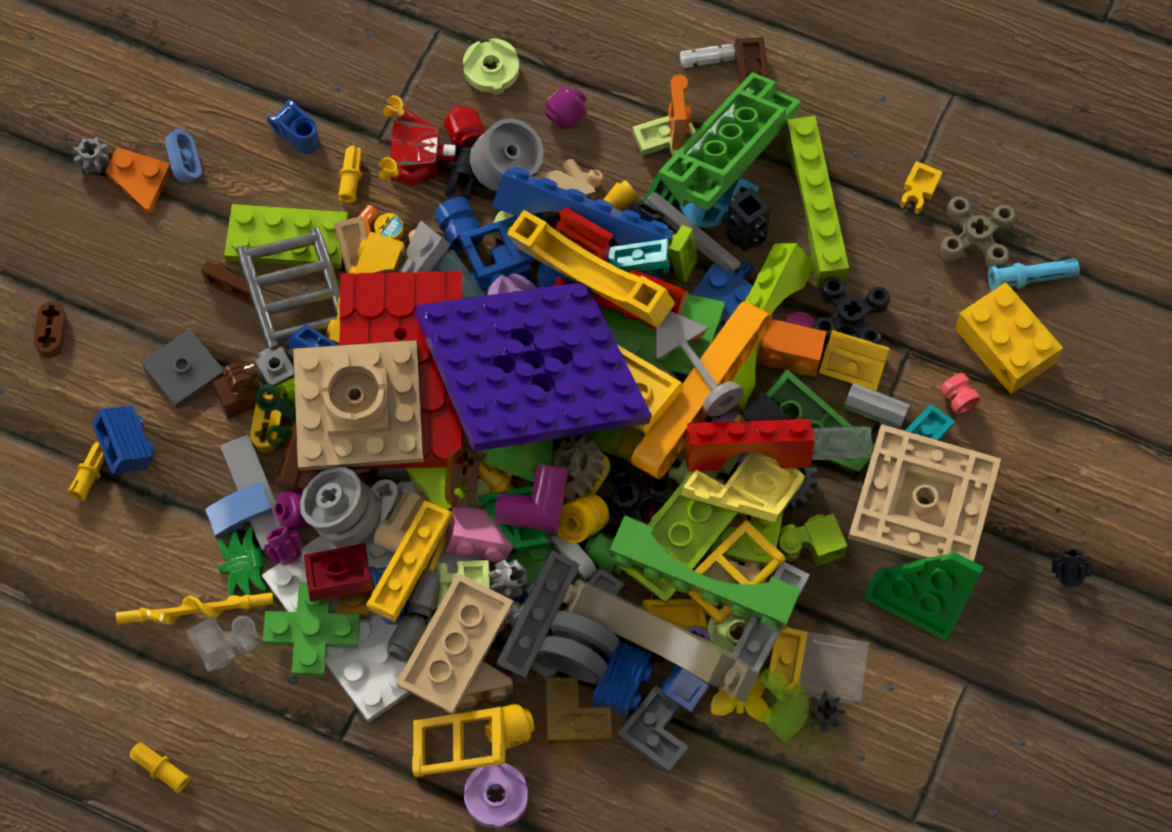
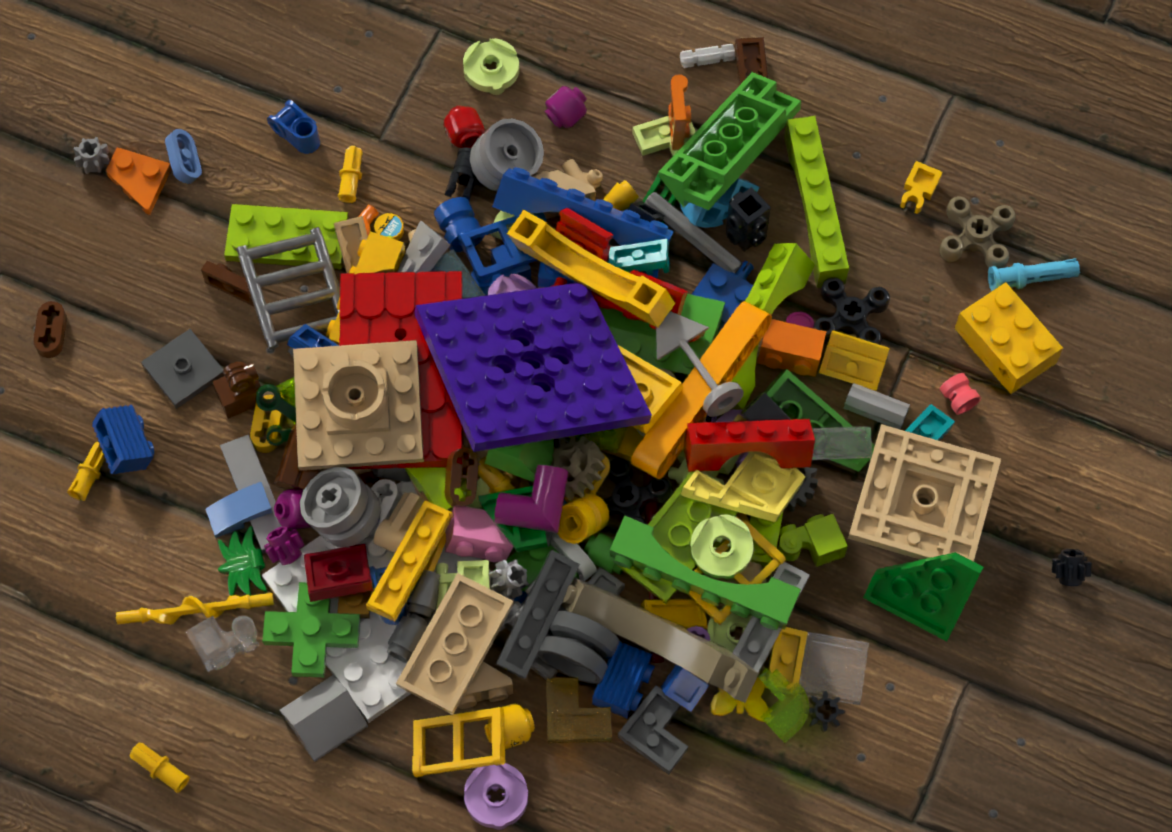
(267, 364): light grey brick -> none
(324, 717): none -> light grey slope
(413, 147): red torso -> none
(683, 253): lime plate -> none
(716, 529): none -> yellowish green plate

